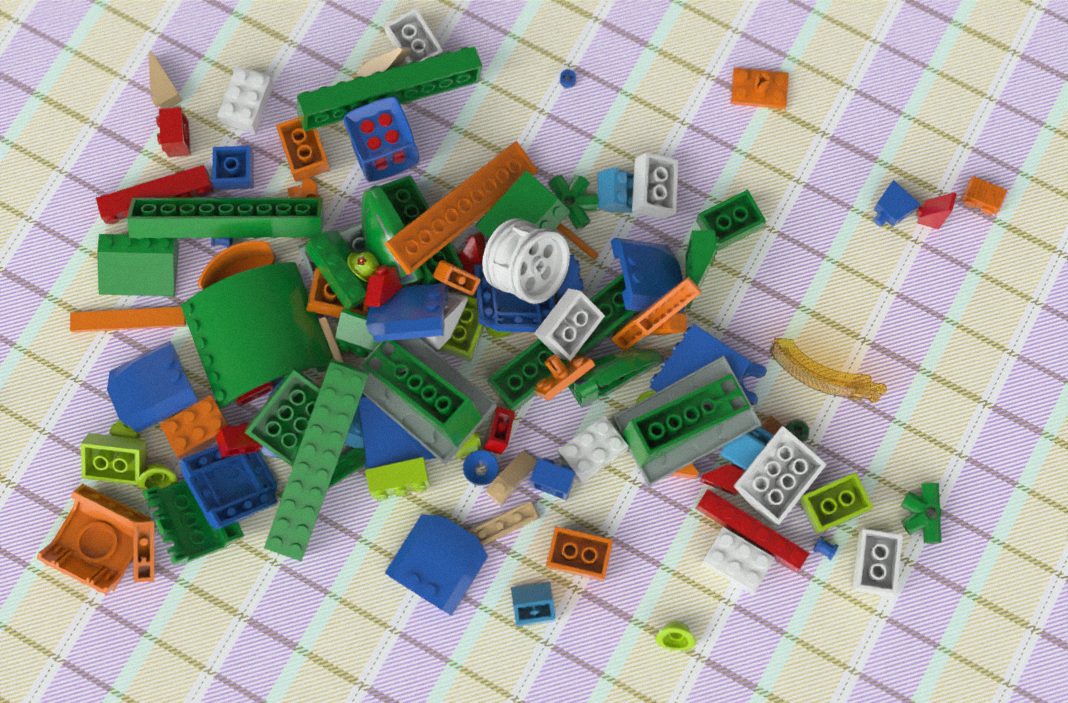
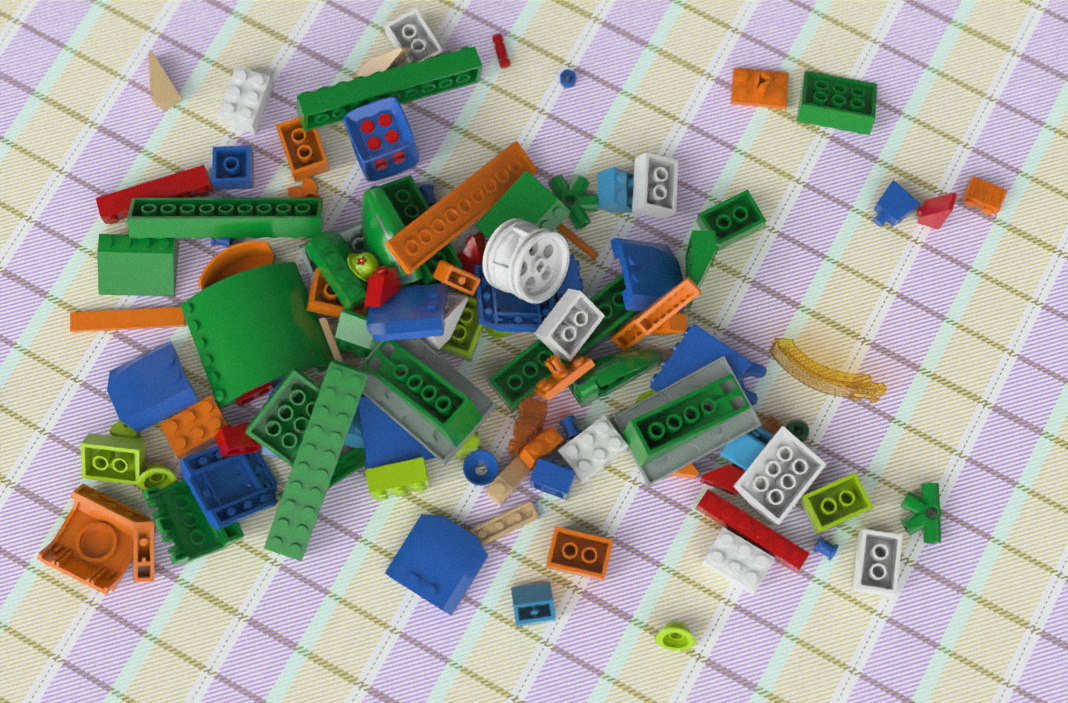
(174, 132): red brick -> none
(428, 189): none -> blue bush
(499, 431): red slope -> none
(501, 51): none -> red axle
(531, 422): none -> clear orange slope
(541, 447): none -> orange brick
(570, 427): none -> blue bush
(837, 103): none -> green slope

